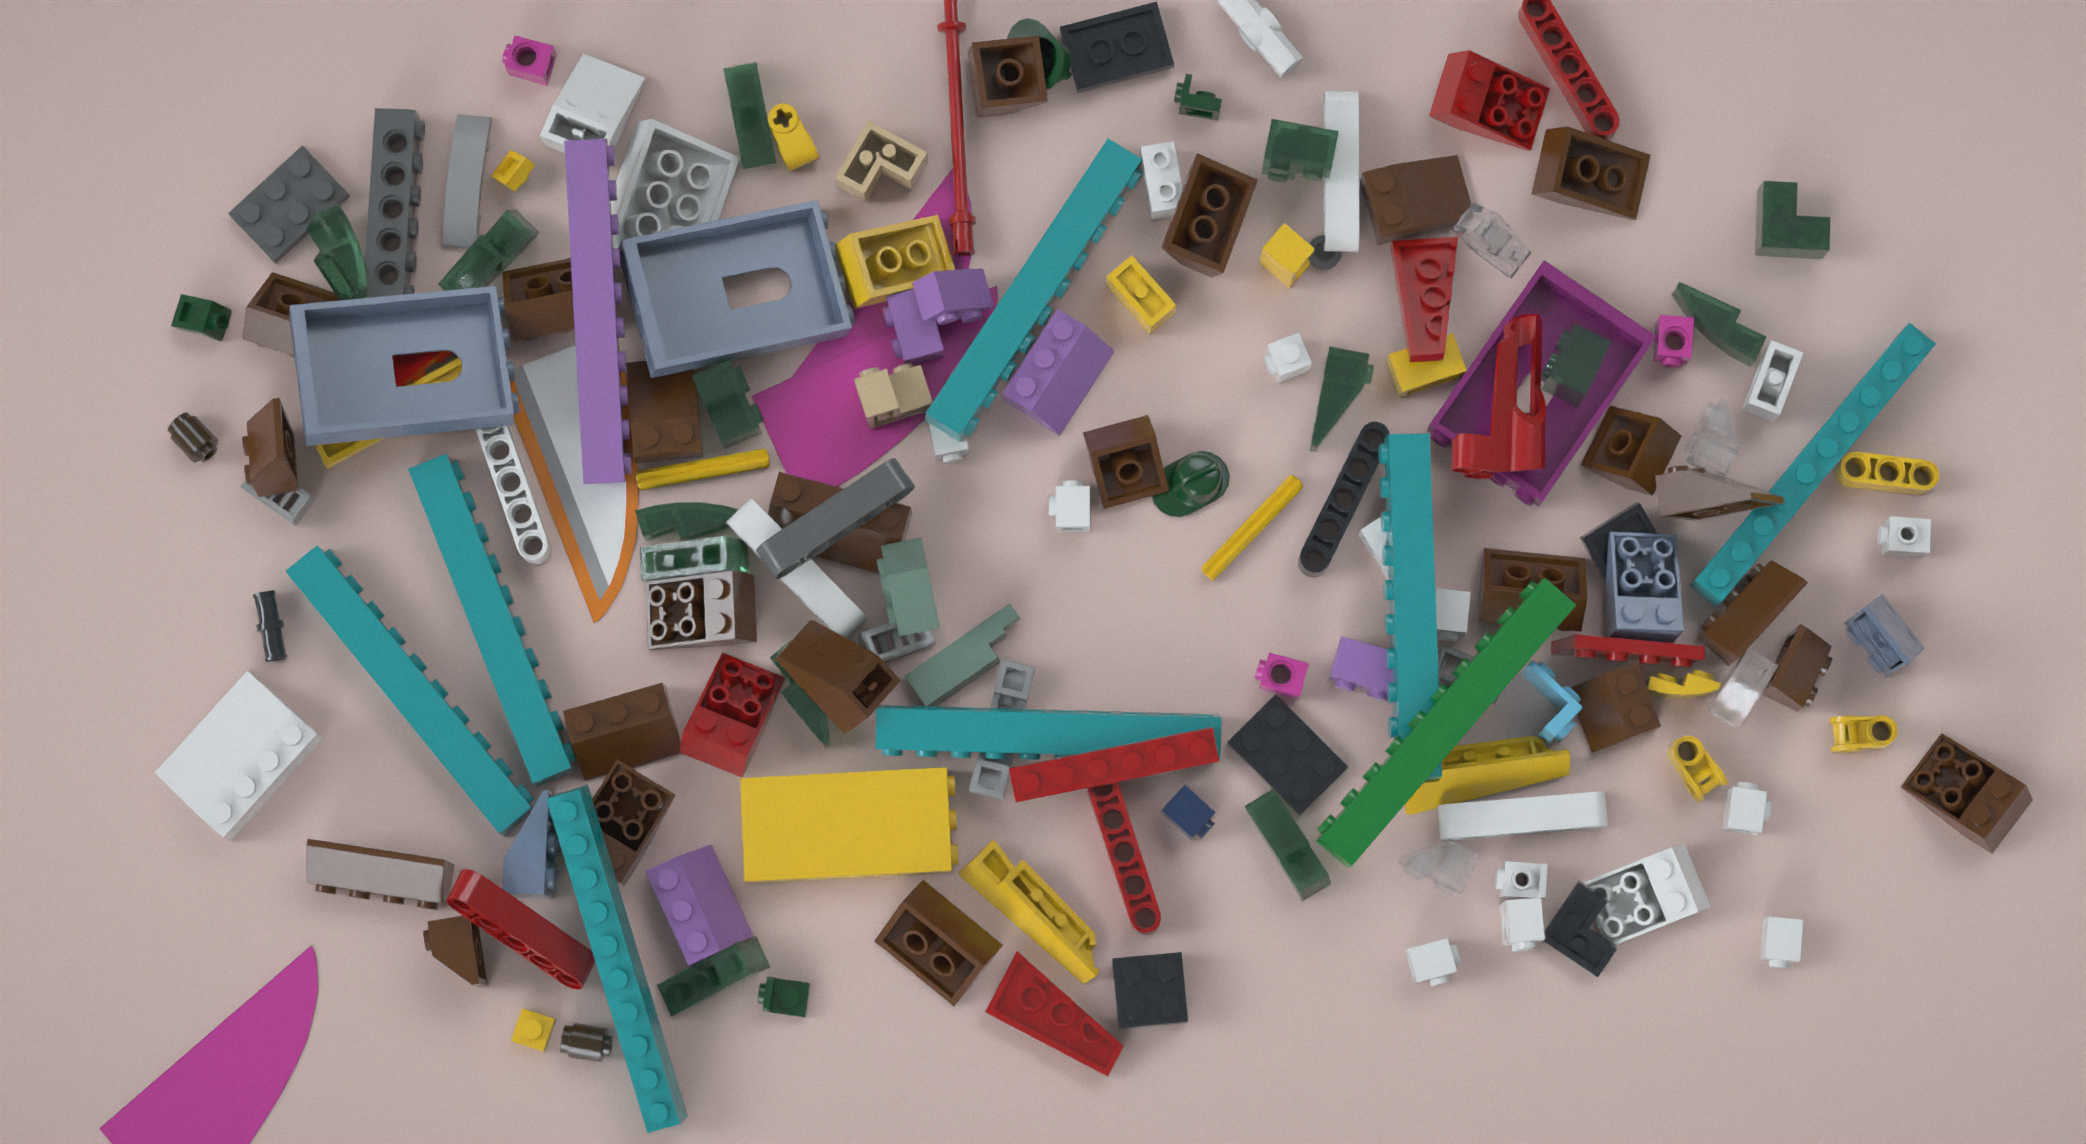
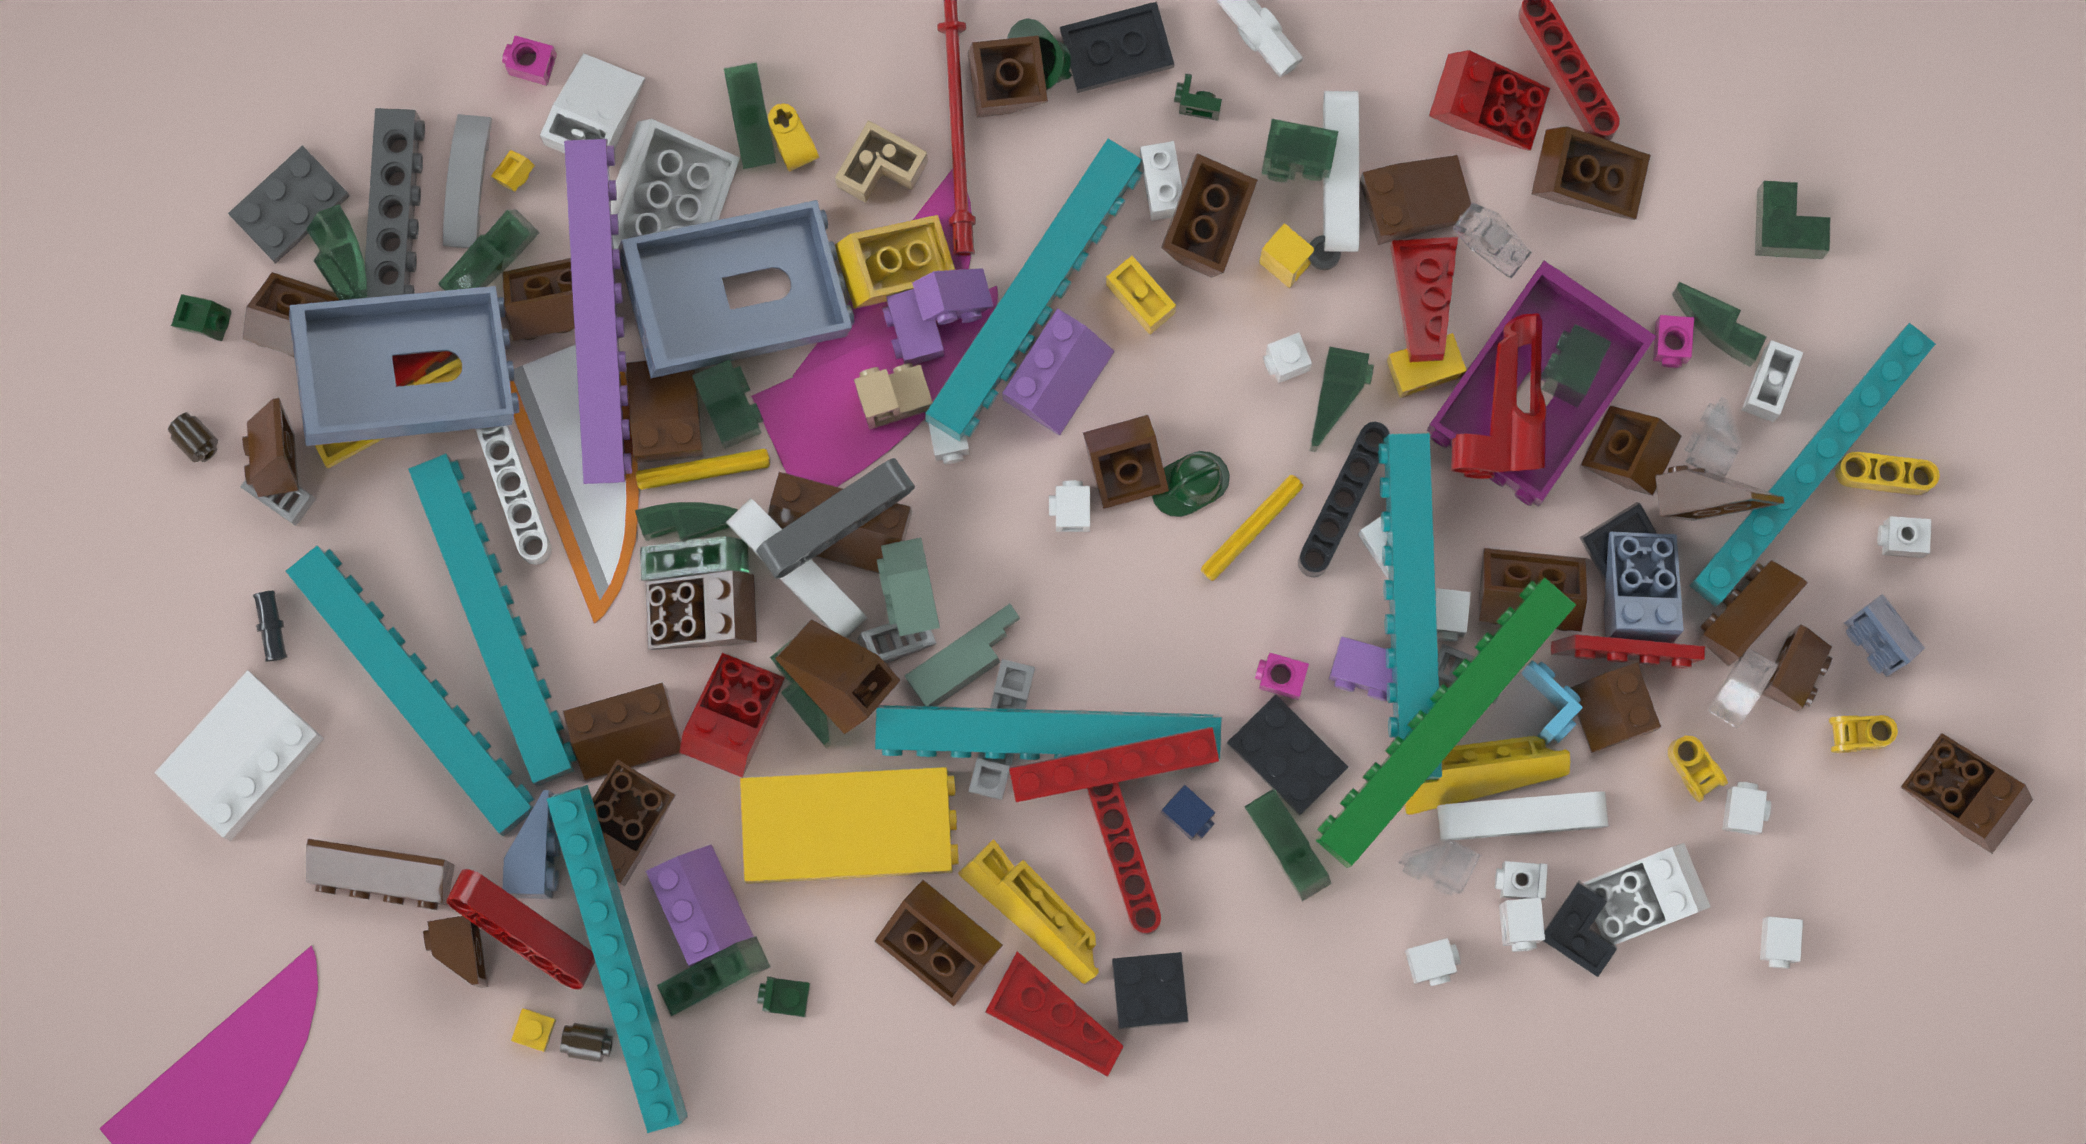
(1692, 685): yellow slope -> none

